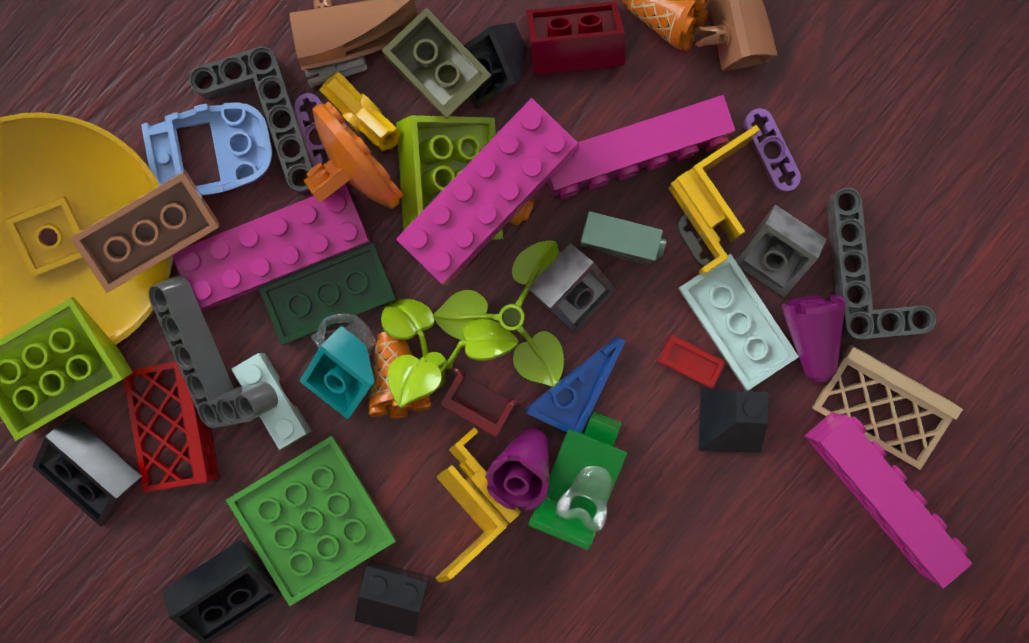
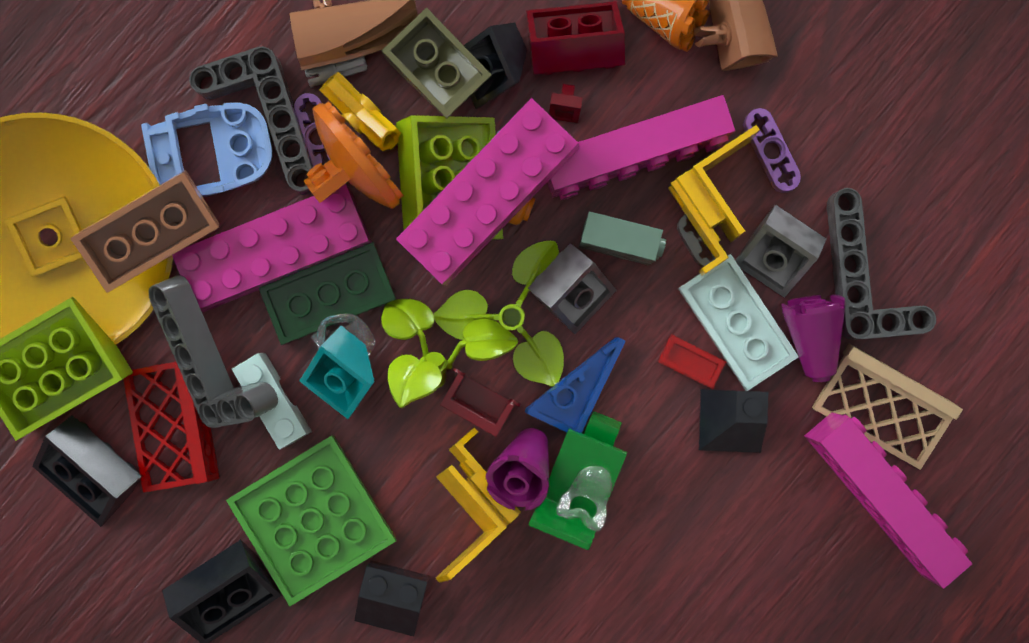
(380, 398): orange cone -> none
(565, 105): none -> dark red tile

